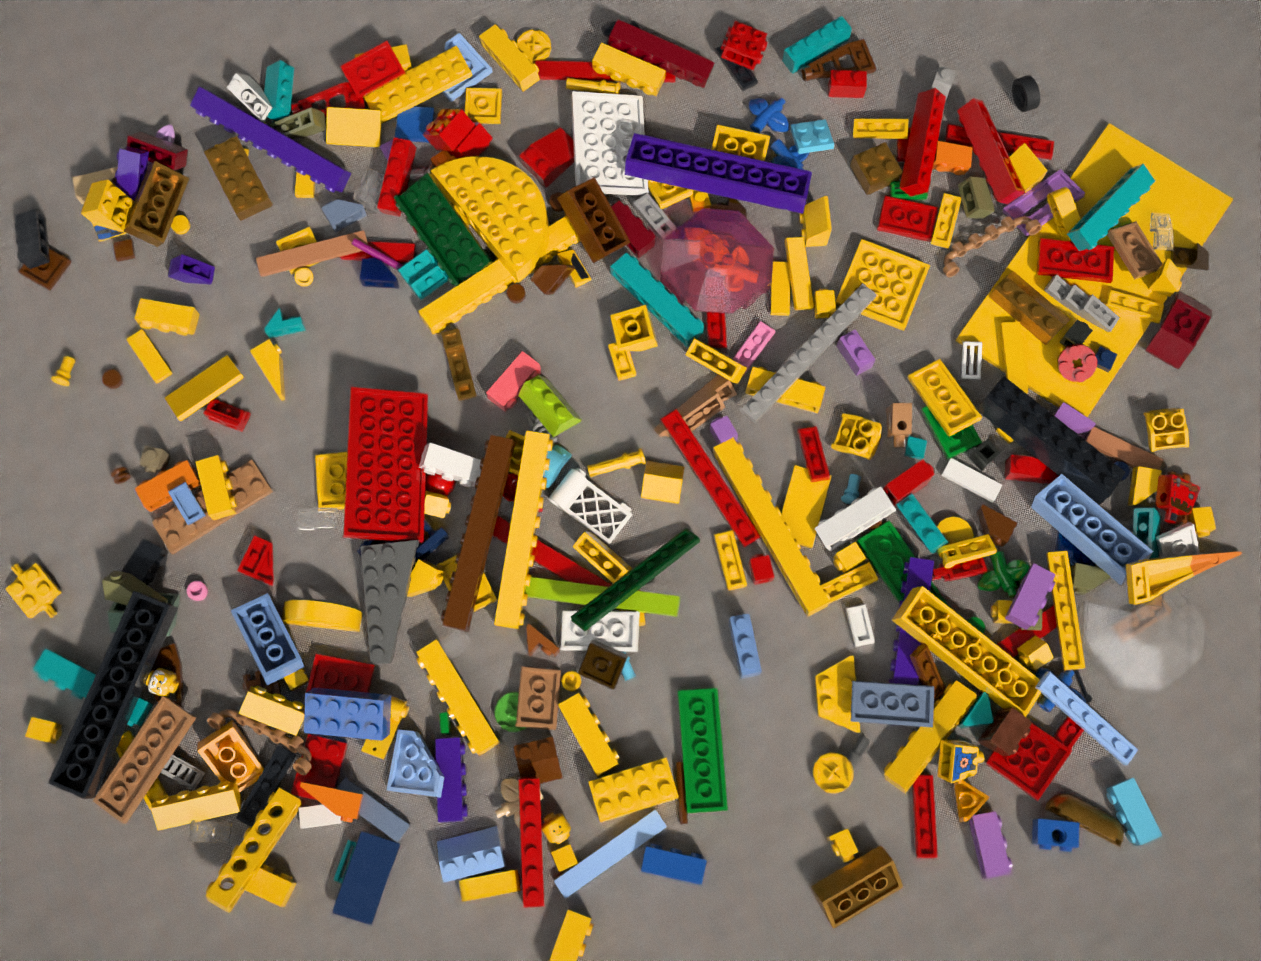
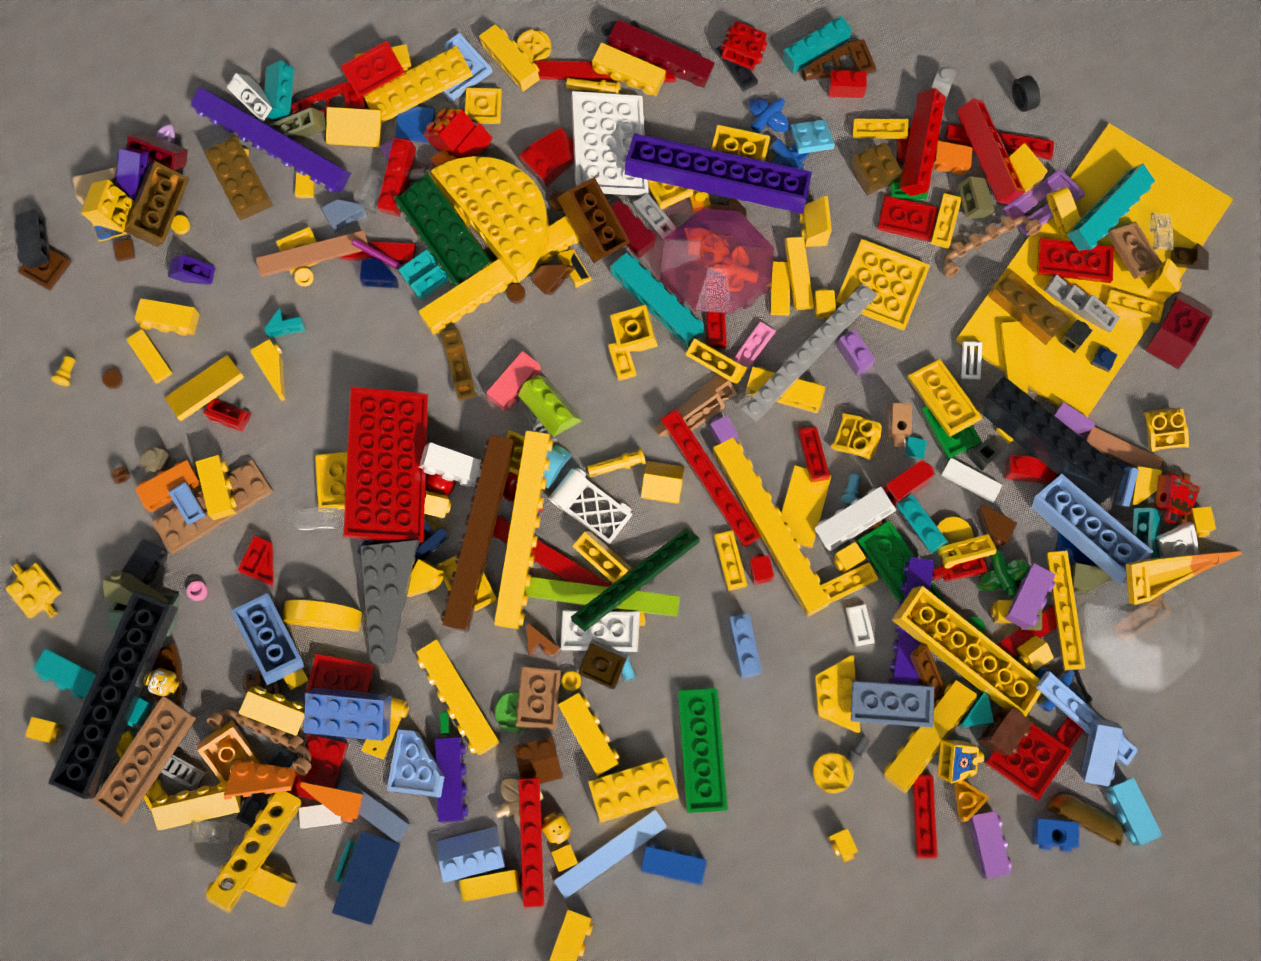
(257, 778): none -> orange wing
(681, 793): reddish brown bar -> none
(857, 886): pearl gold slope -> none
(1078, 373): plate -> none
(1101, 752): none -> brick
(1126, 486): none -> medium blue tile

